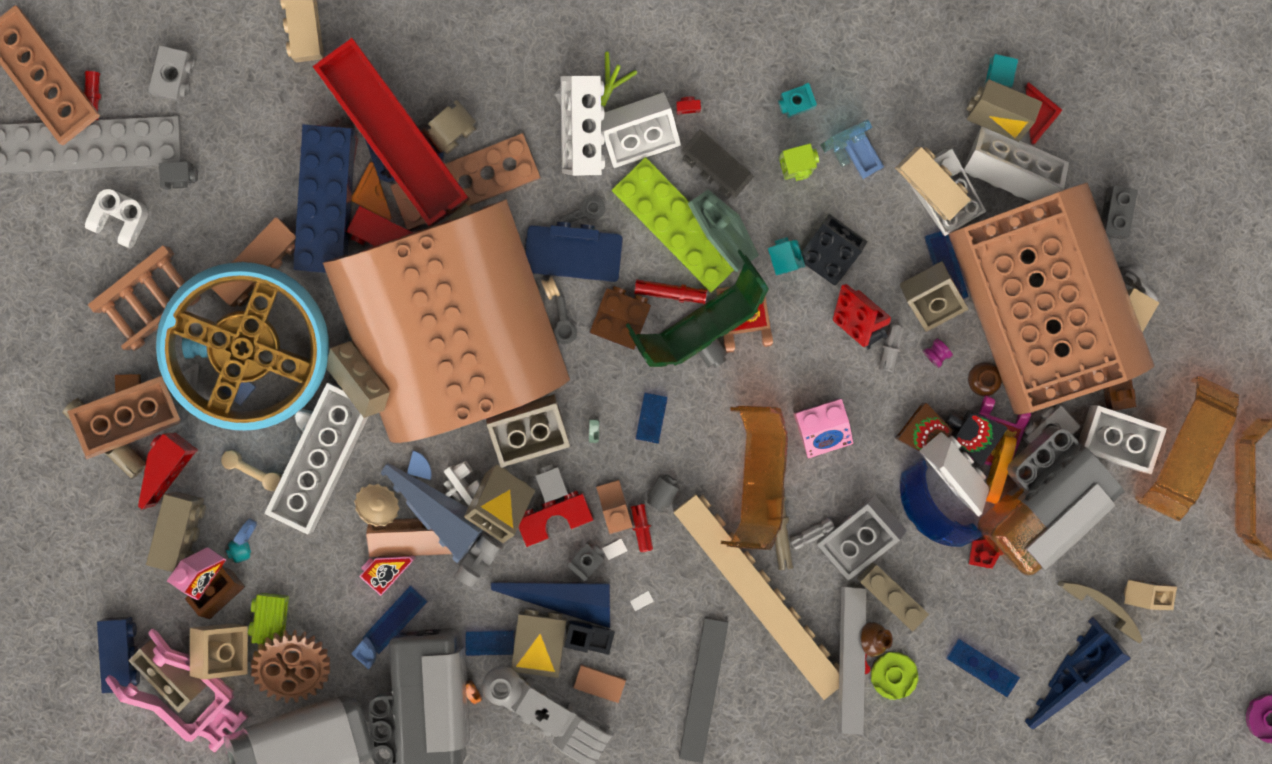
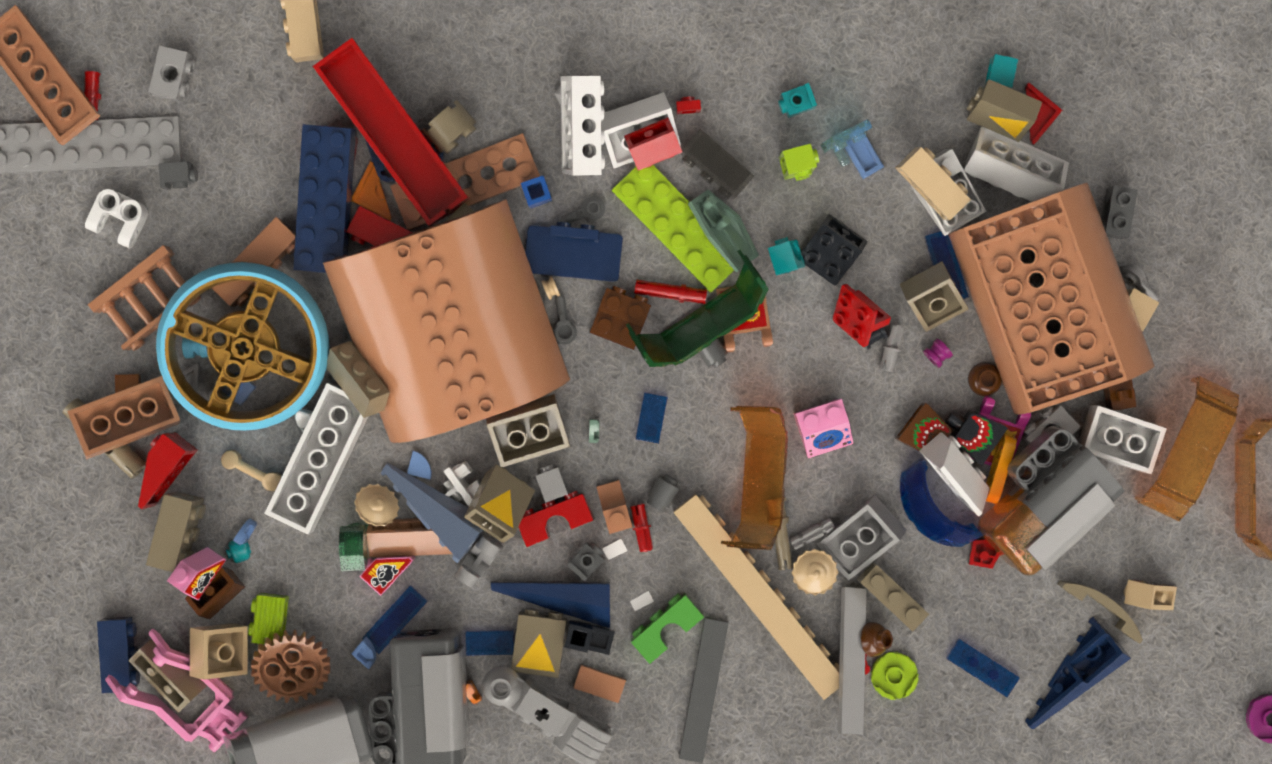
(353, 547): none -> clear green brick
(536, 192): none -> blue brick
(609, 82): lime plant -> none
(653, 144): none -> brick
(681, 612): none -> bright green arch
(814, 572): none -> tan piece

